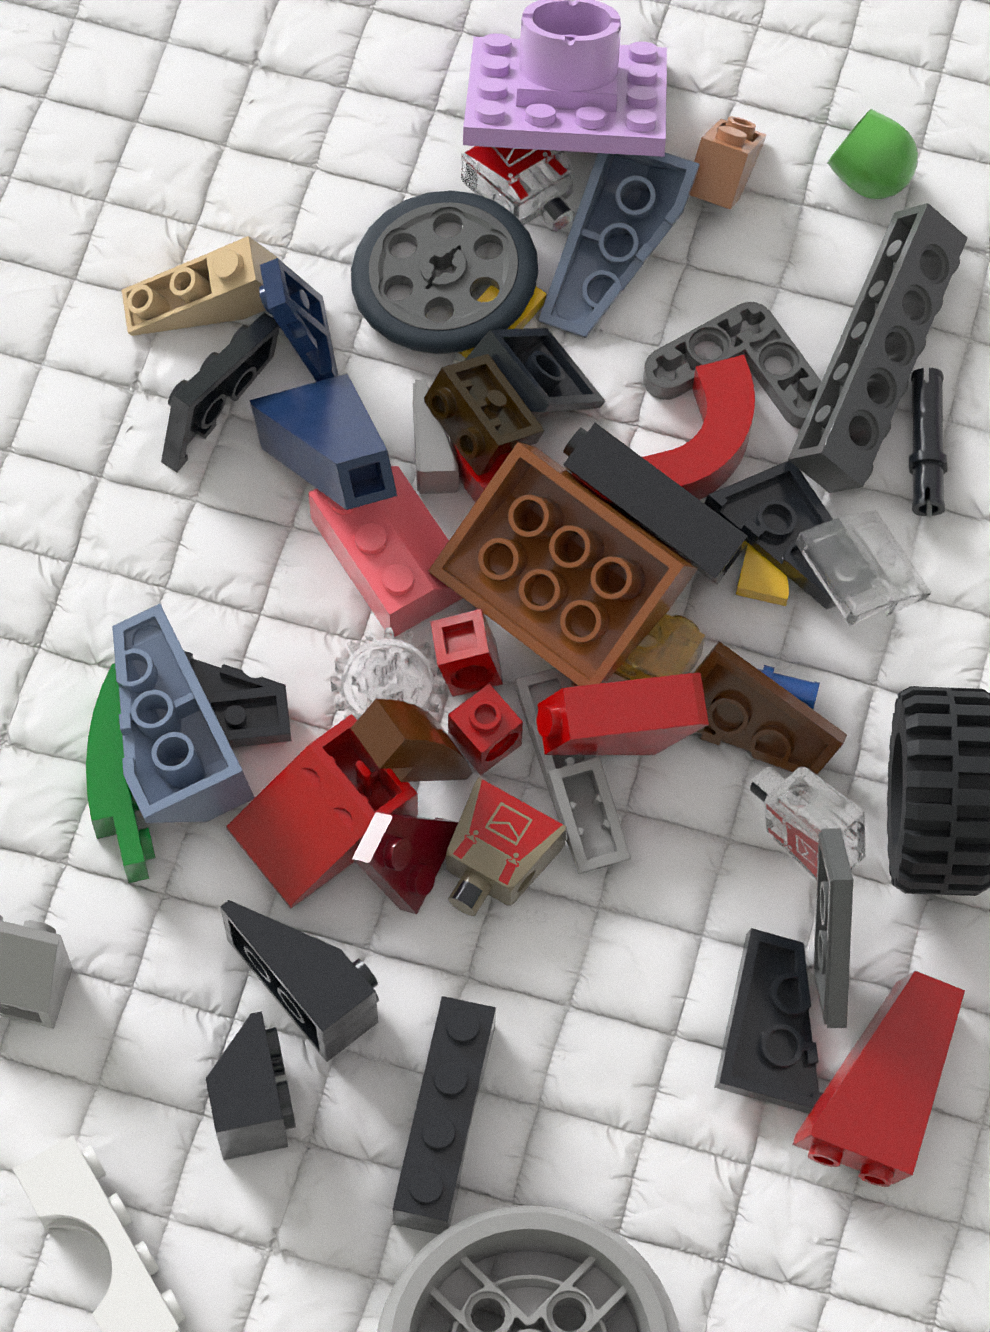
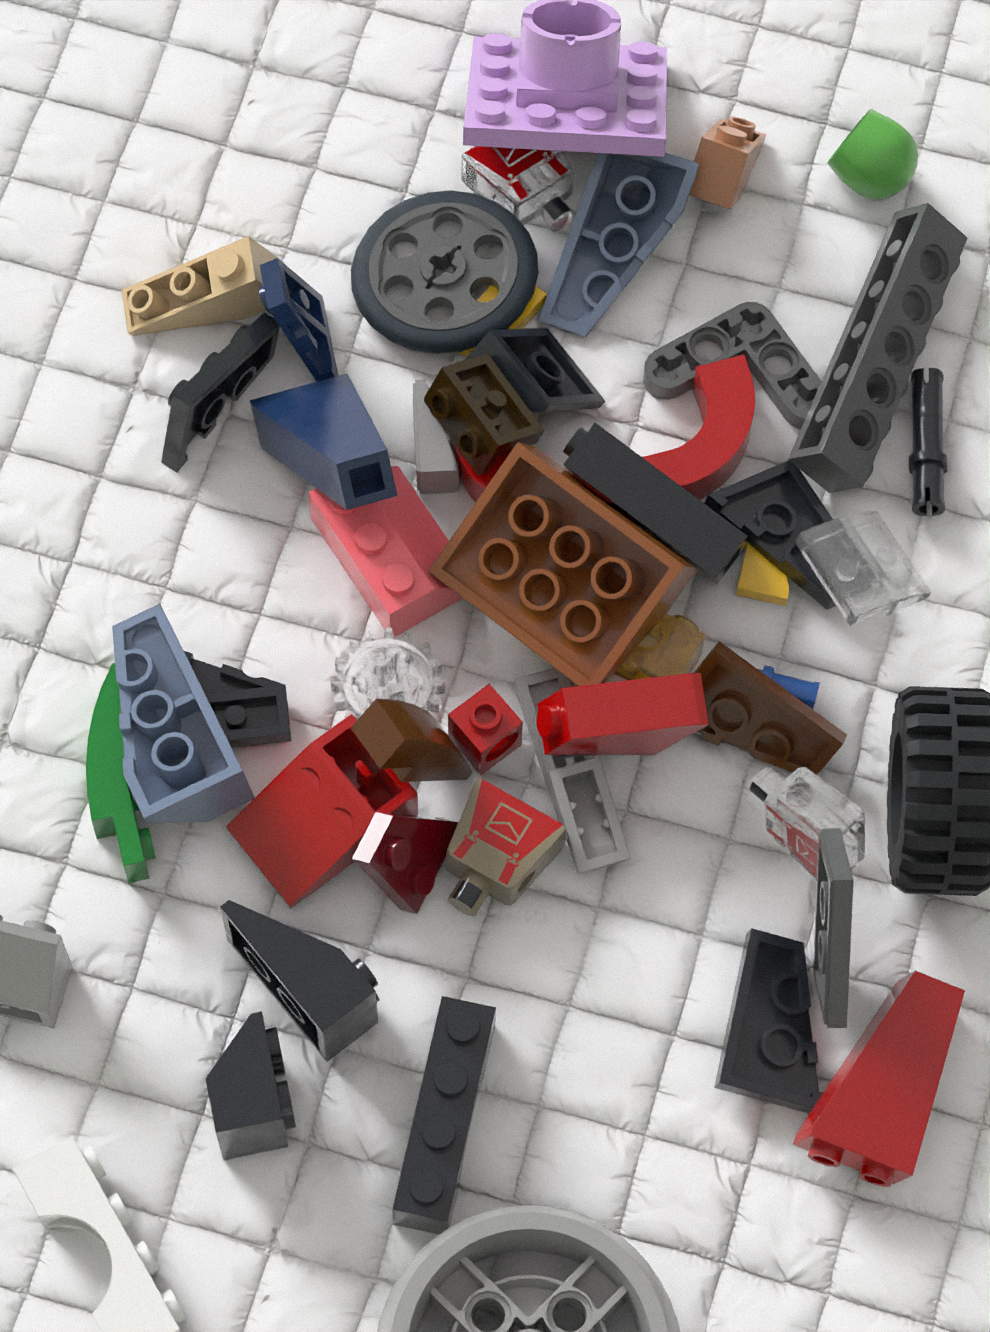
(466, 652): red brick -> none

